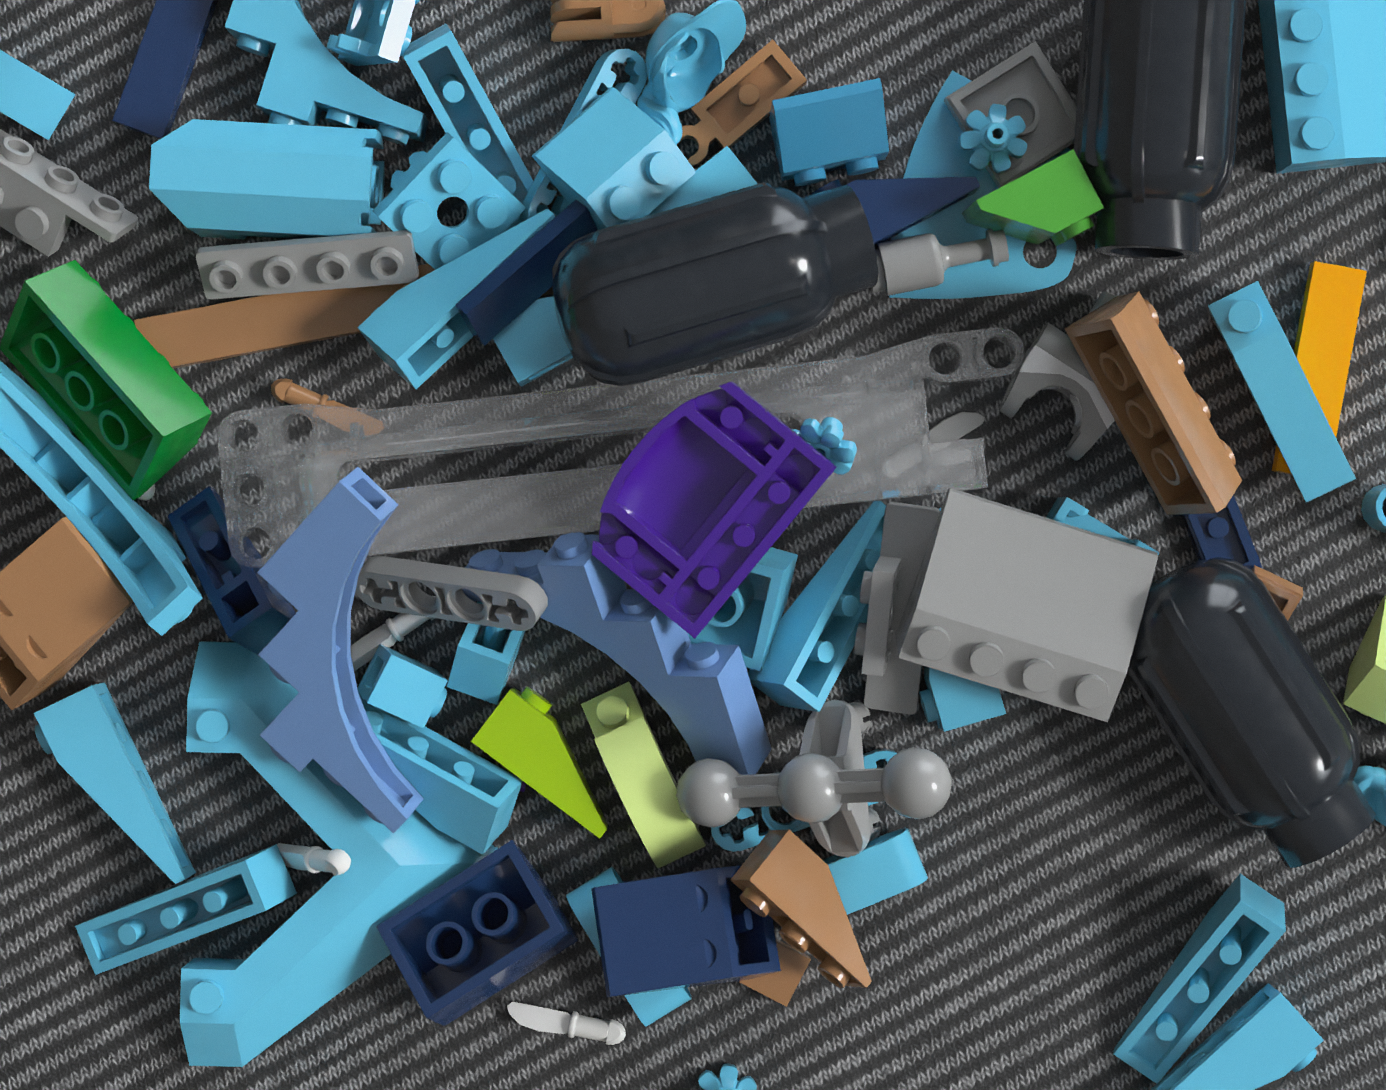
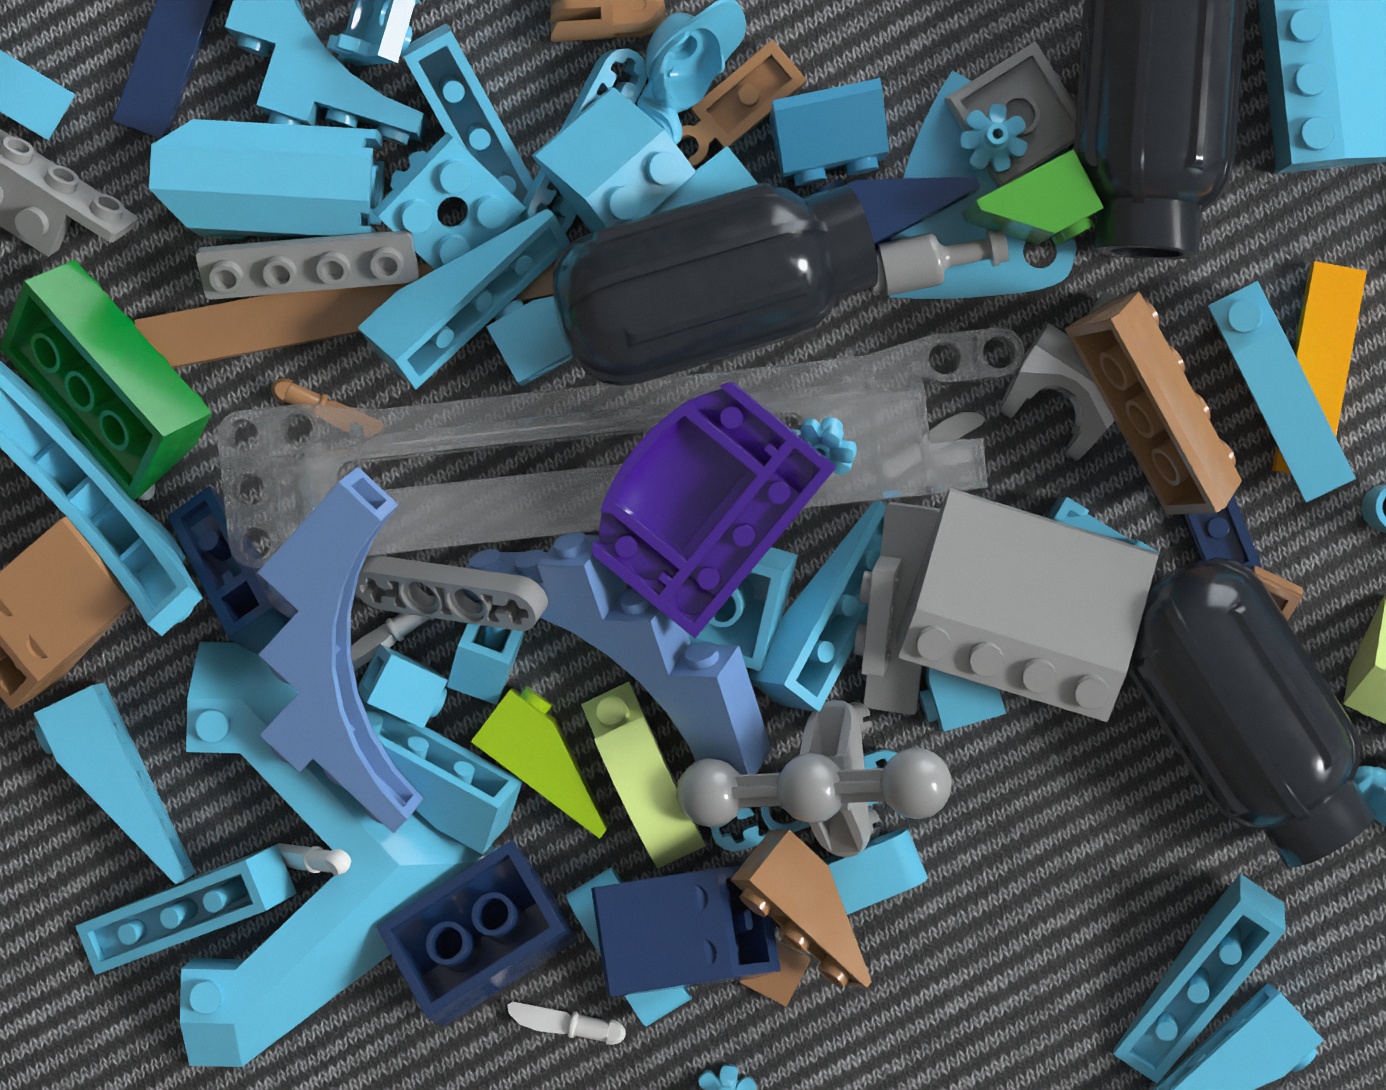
(523, 275): dark blue tile -> none

